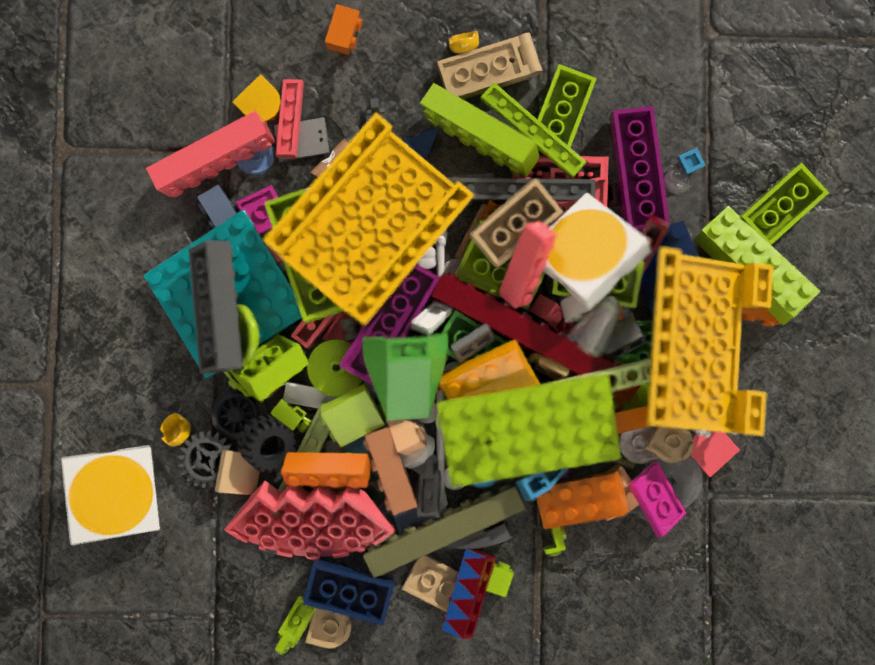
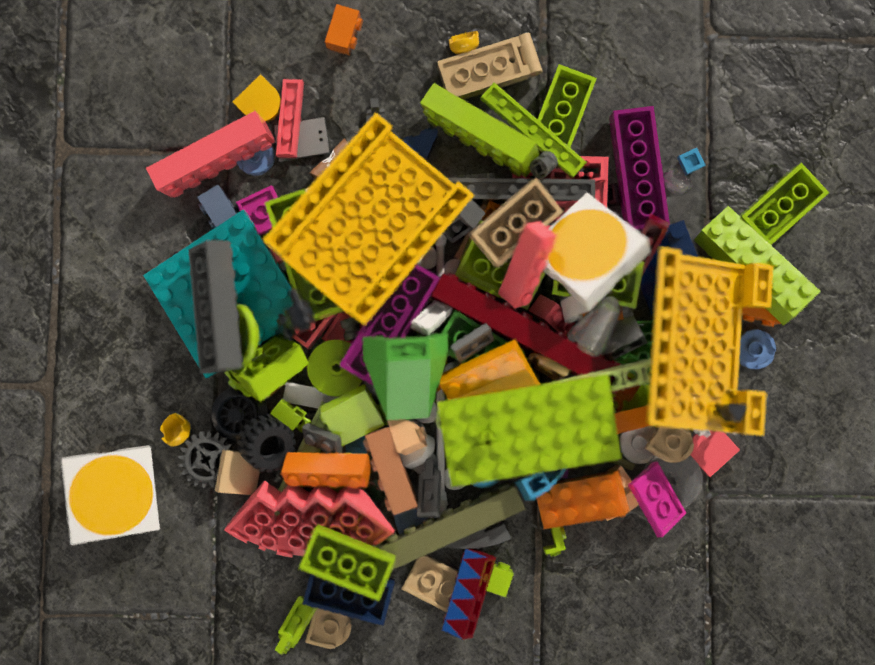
(297, 317): none -> black piece
(322, 439): none -> dark grey plate
(347, 562): none -> lime brick
(464, 221): none -> dark grey brick
(543, 164): none -> dark grey wheel
(732, 412): none -> black slope
(756, 349): none -> medium blue tile

